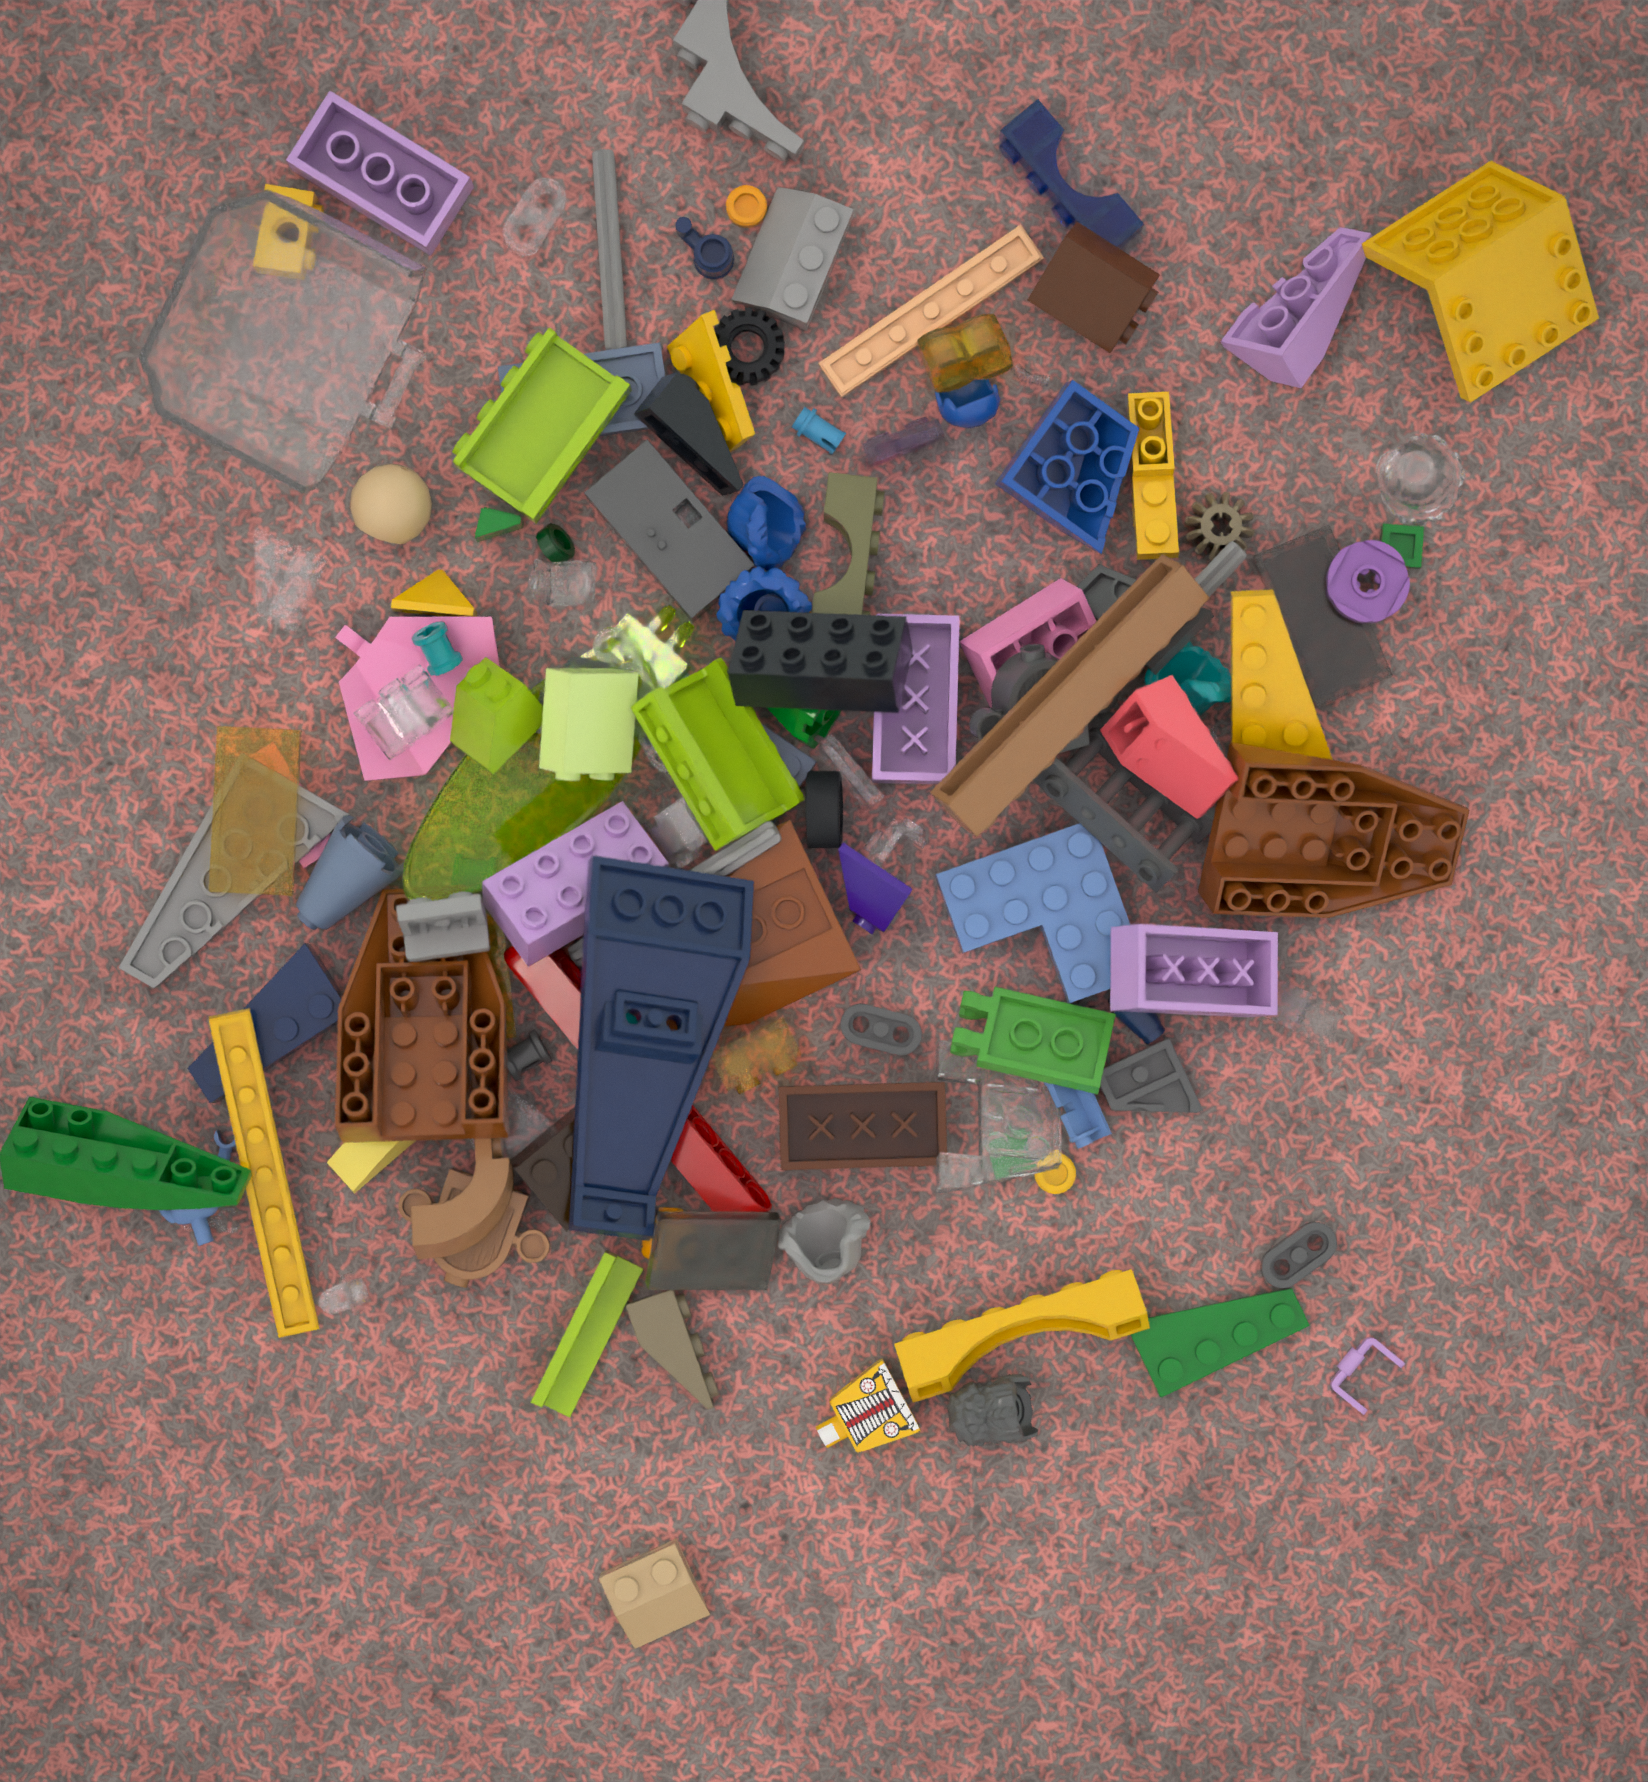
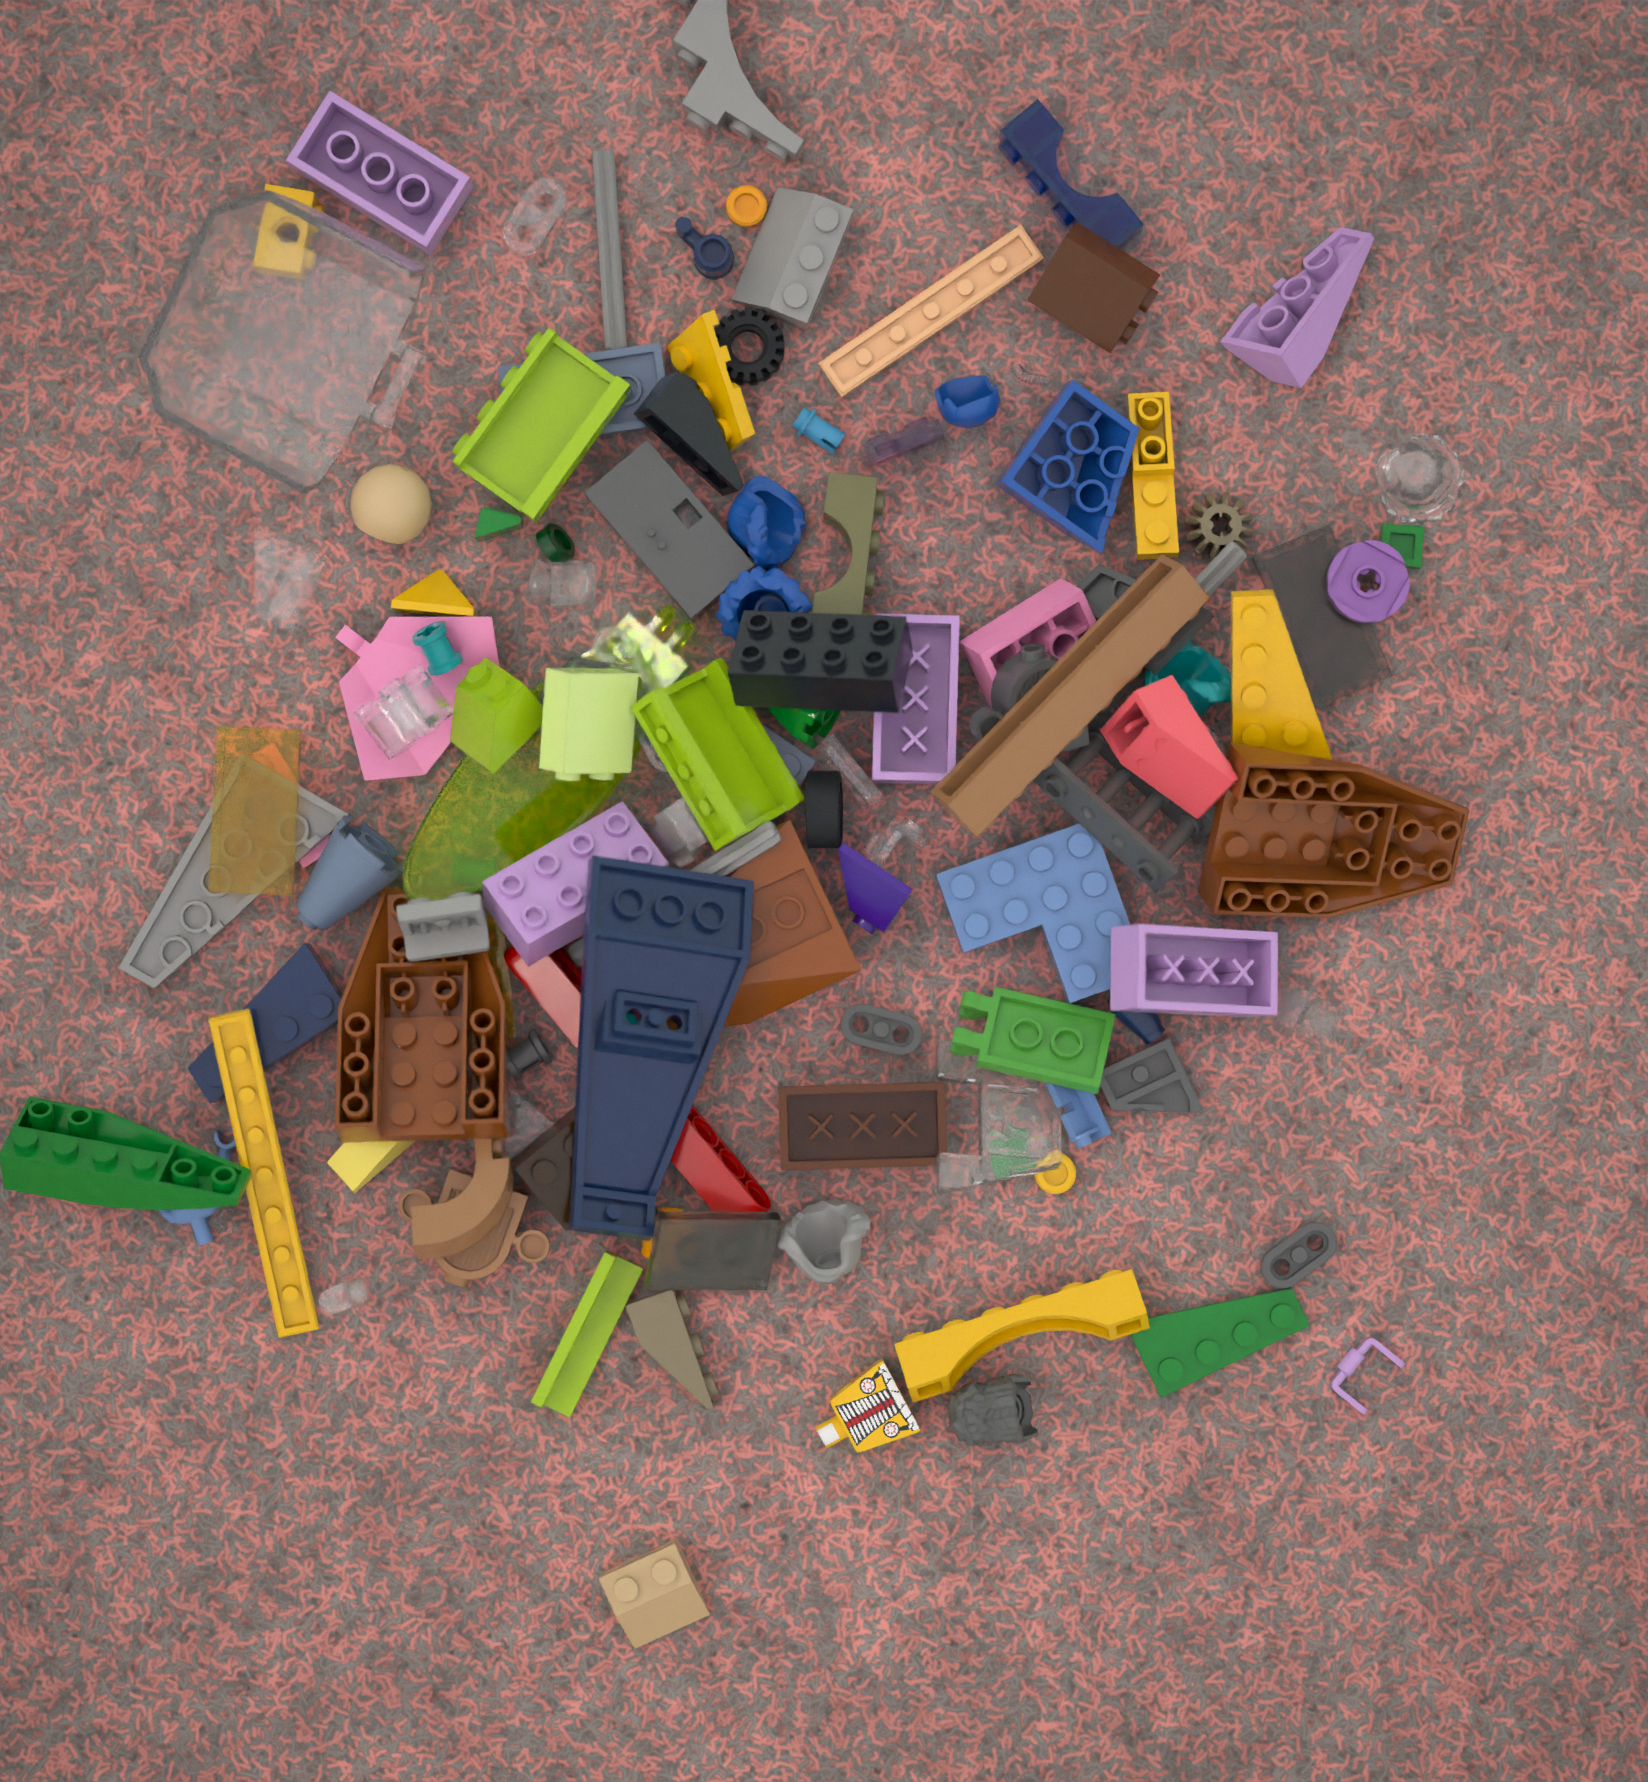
(755, 1054): clear yellow brick -> none
(965, 353): clear yellow brick -> none
(1496, 271): yellow bracket -> none

